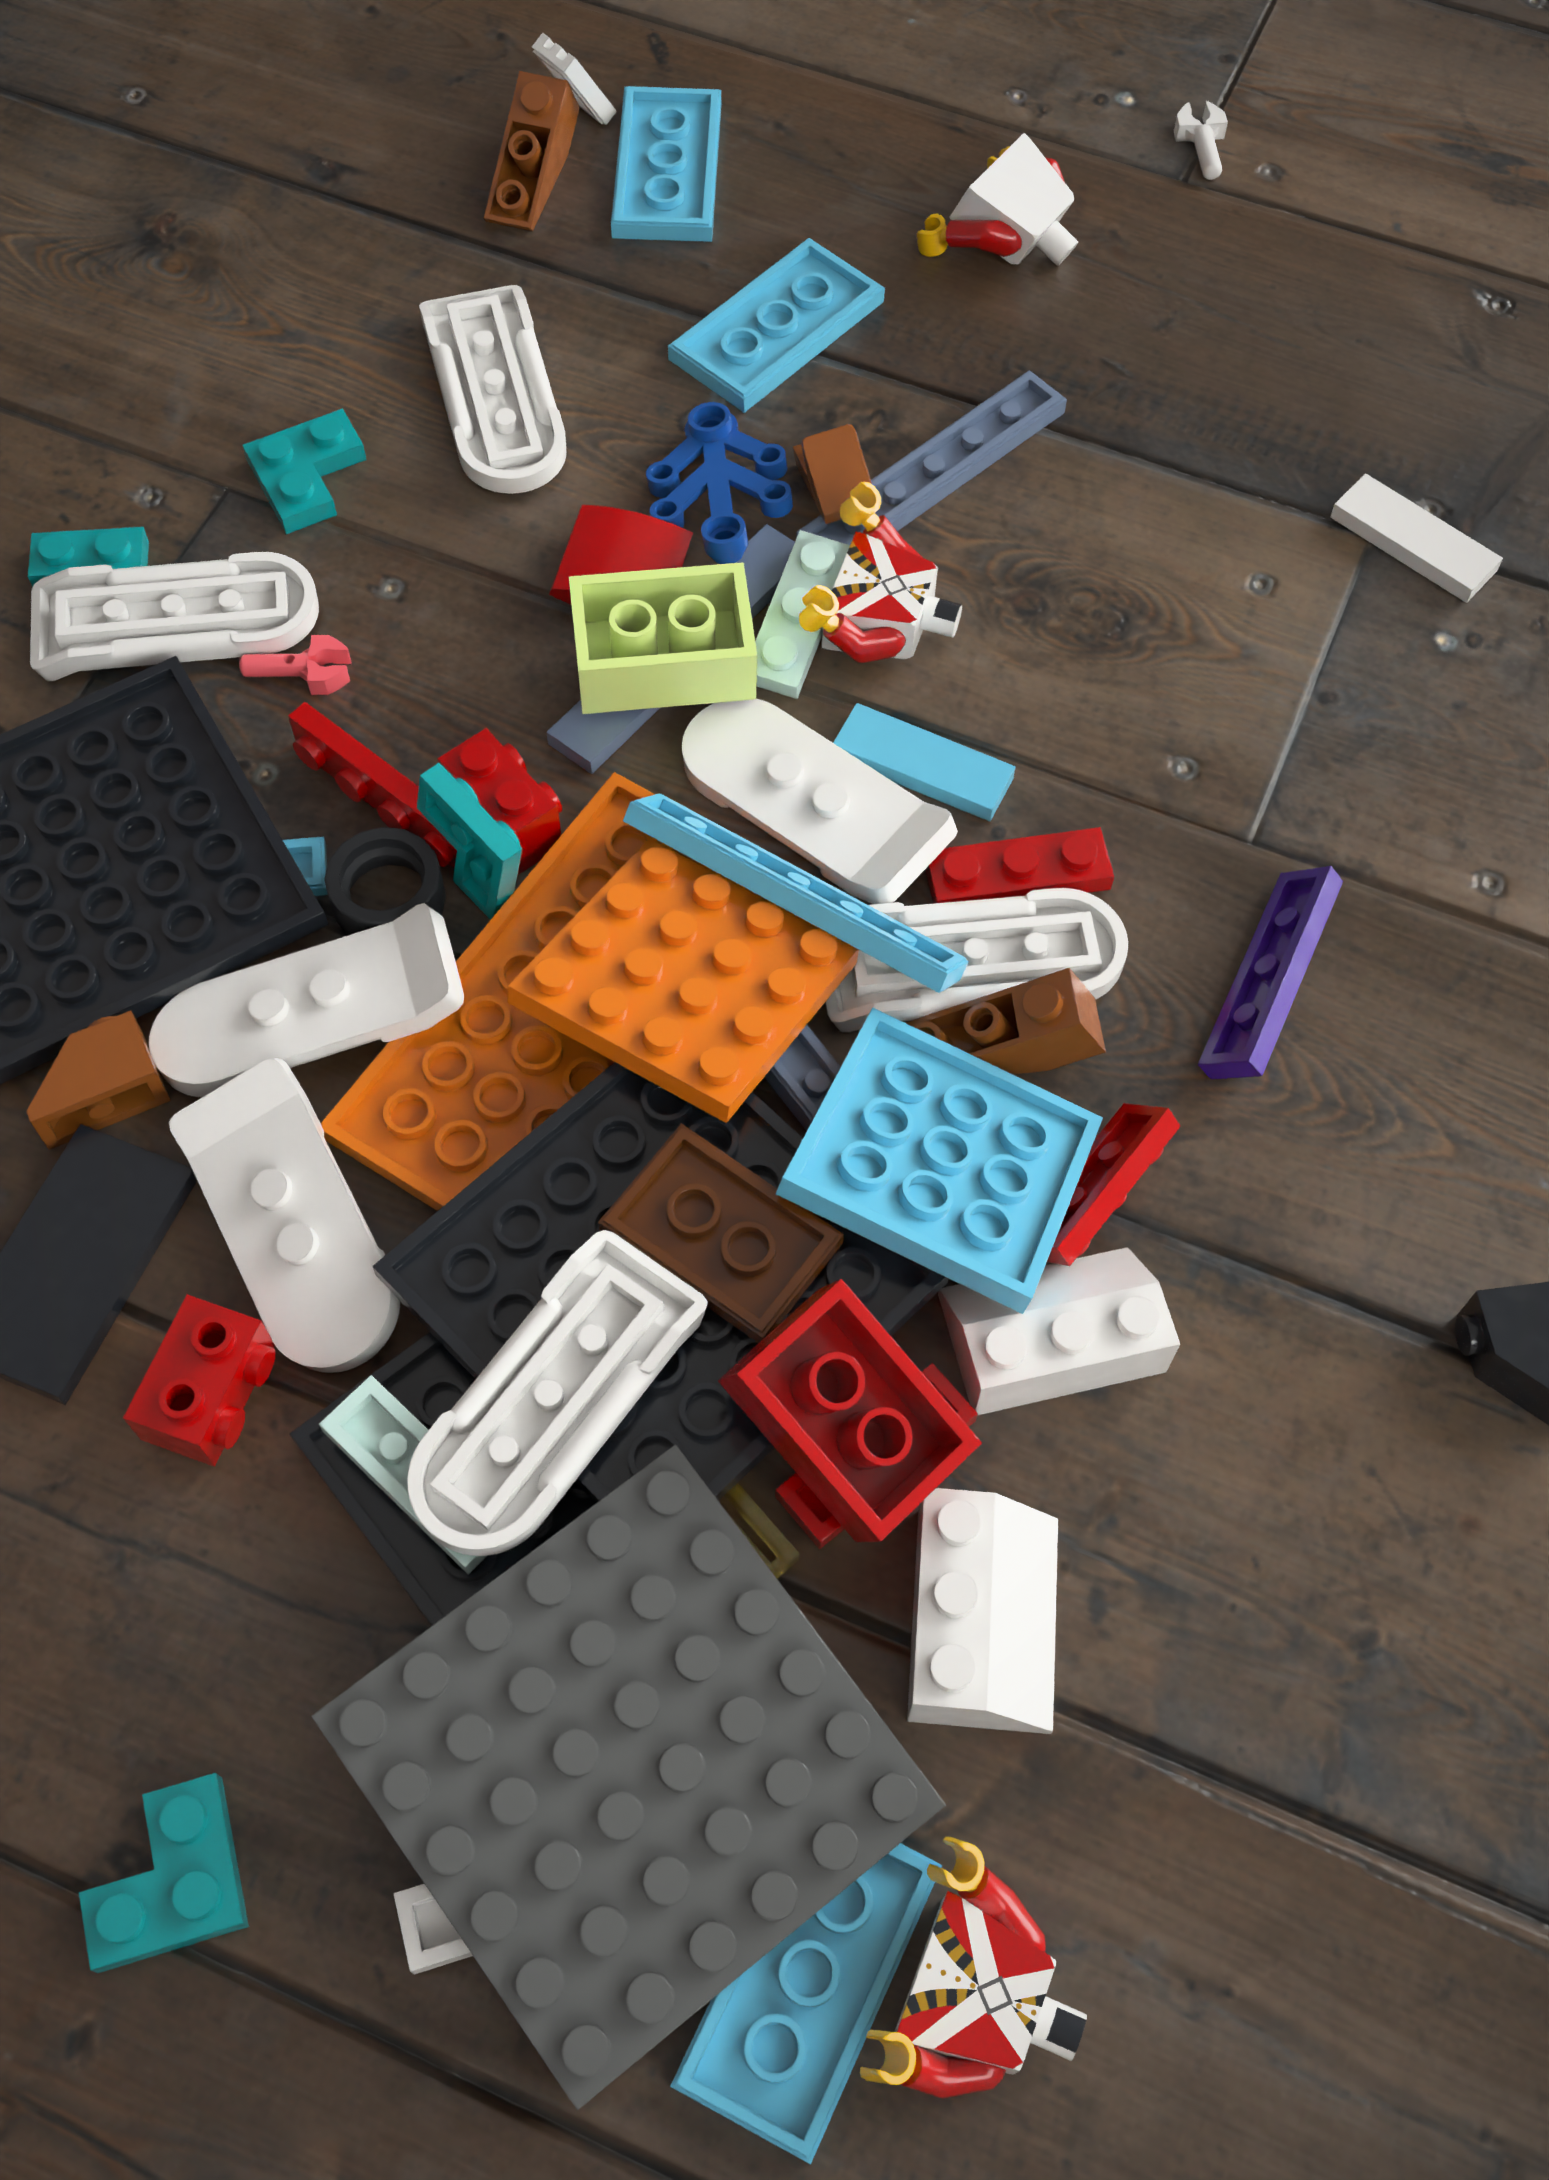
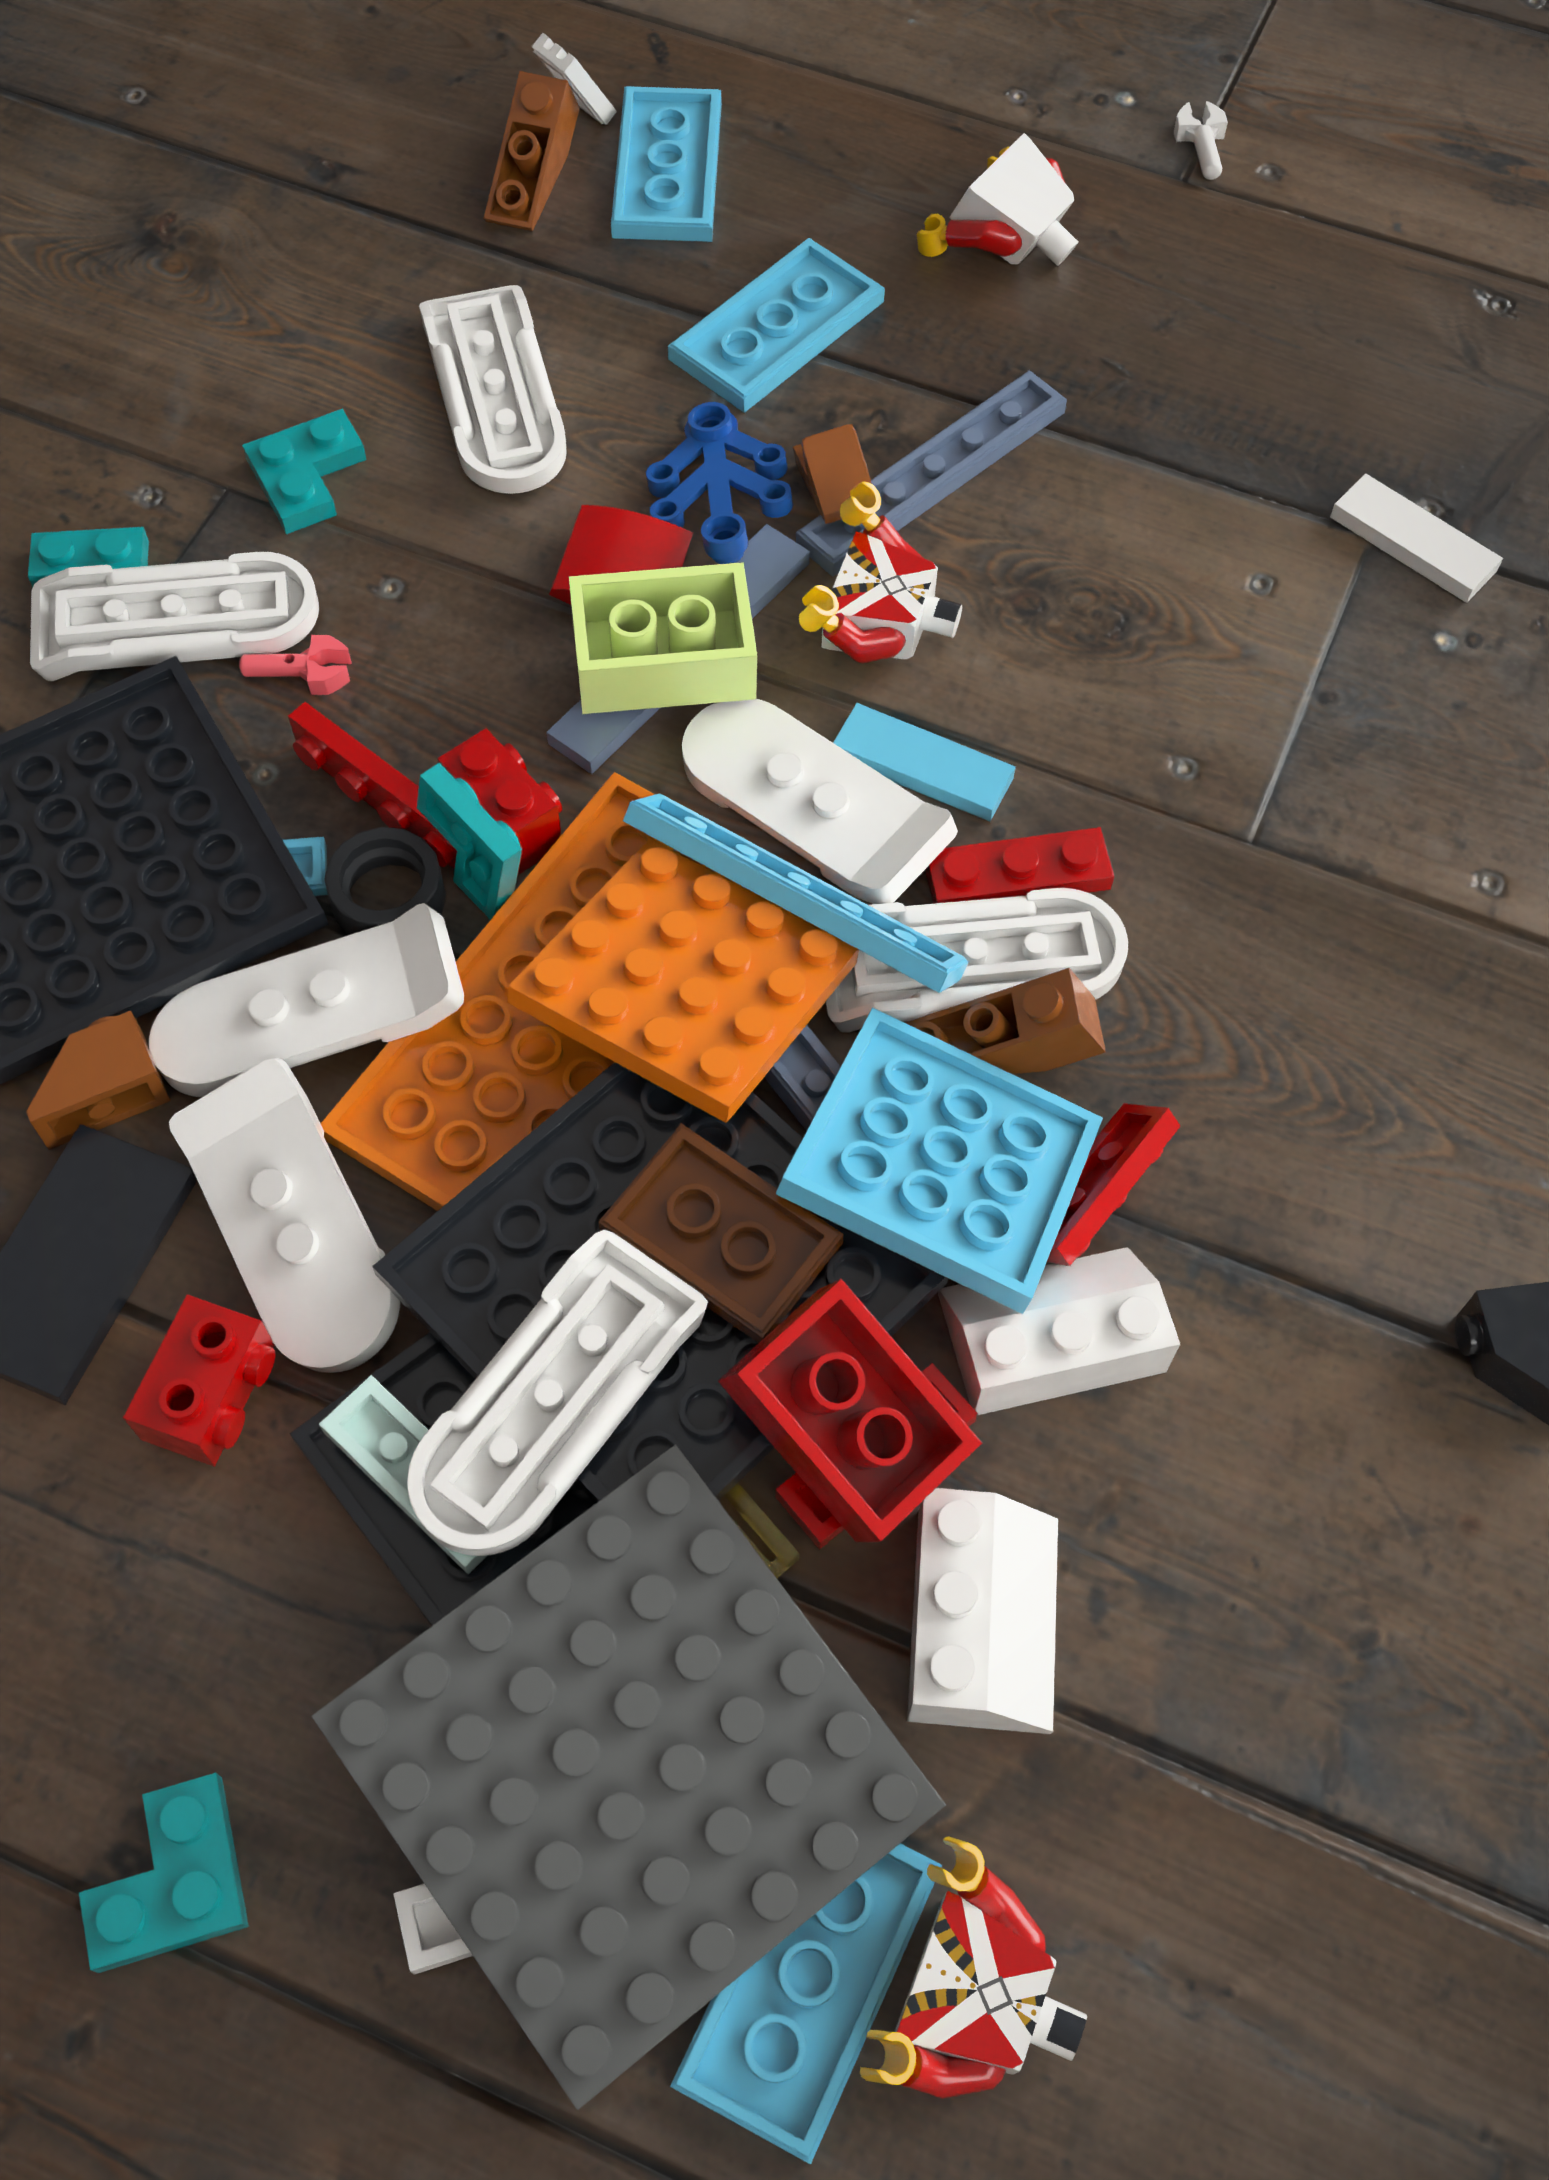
(782, 644): light aqua plate -> none
(1270, 974): dark purple plate -> none

